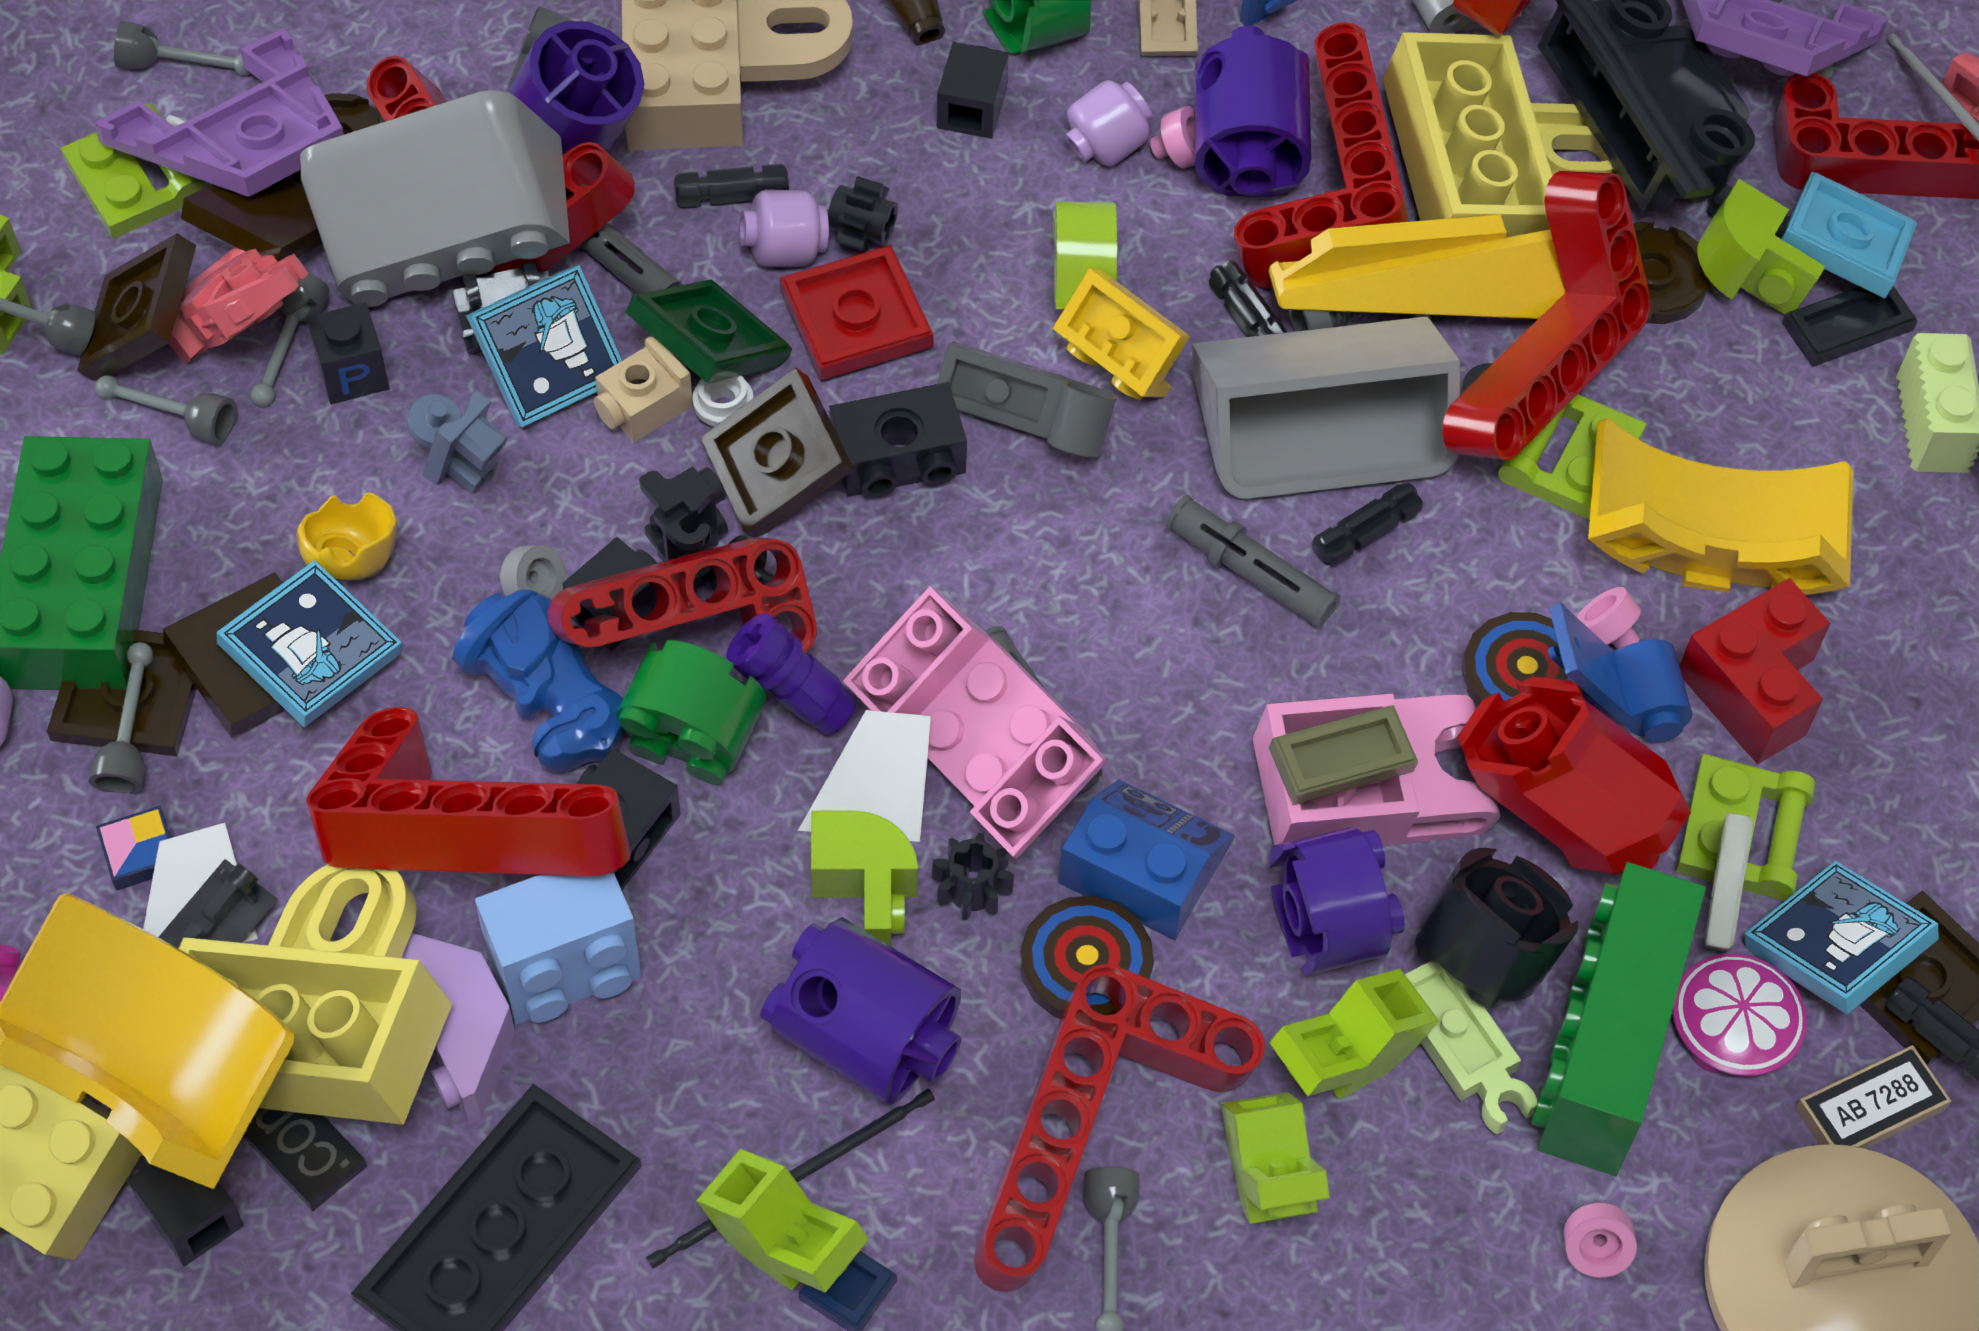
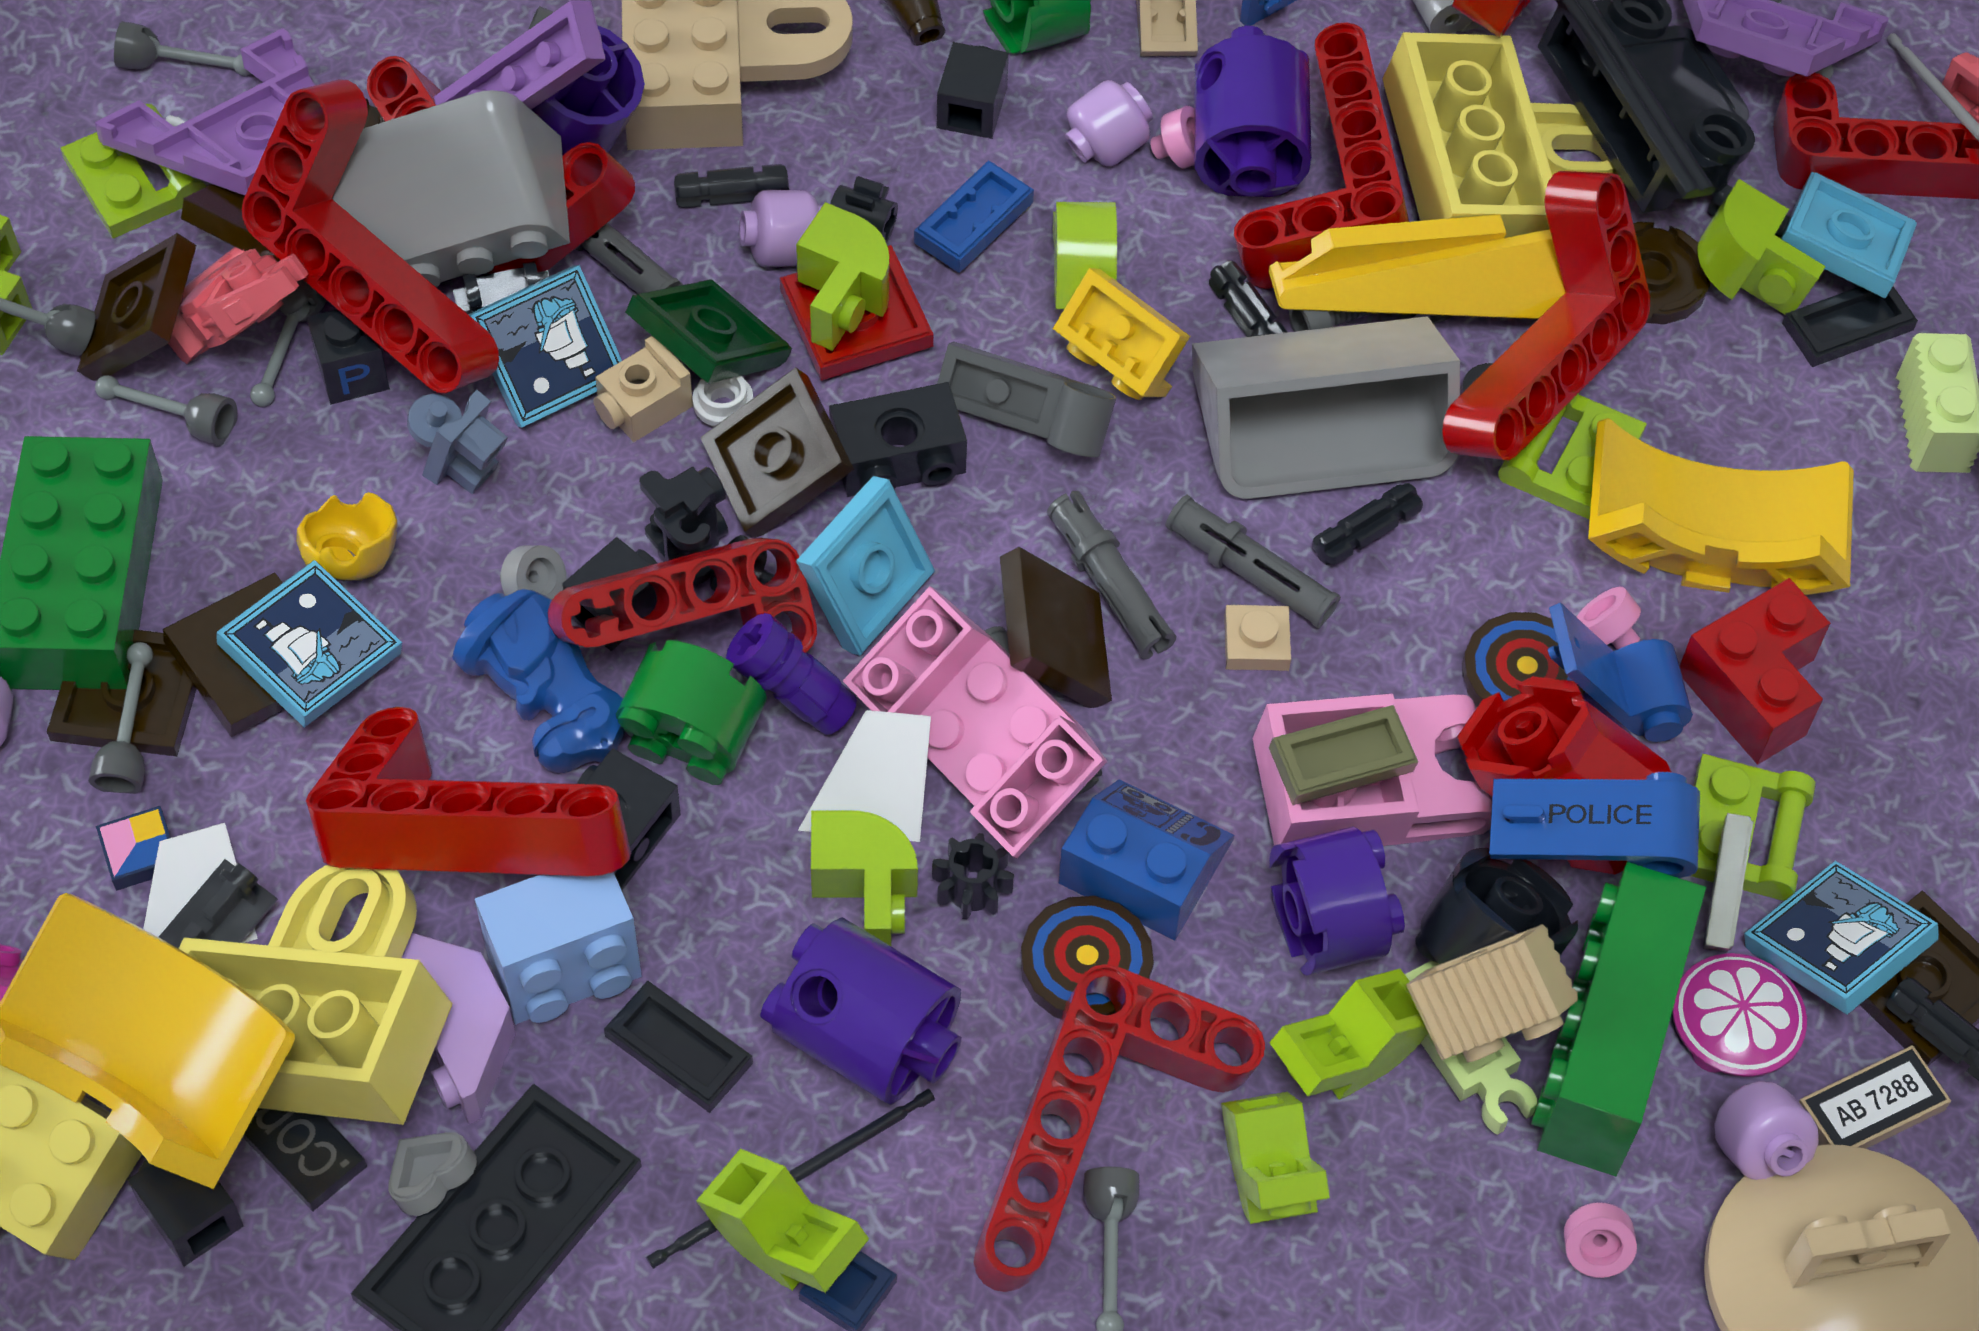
(294, 213): none -> red beam
(427, 1169): none -> light grey tile
(538, 60): none -> medium lavender plate
(678, 1046): none -> black tile
(850, 268): none -> lime brick
(866, 565): none -> medium azure tile
(973, 216): none -> blue plate
(1055, 628): none -> dark brown tile
(1098, 556): none -> dark grey pin
(1257, 637): none -> tan plate
(1492, 994): none -> tan brick
(1599, 819): none -> blue door
(1763, 1129): none -> lavender head

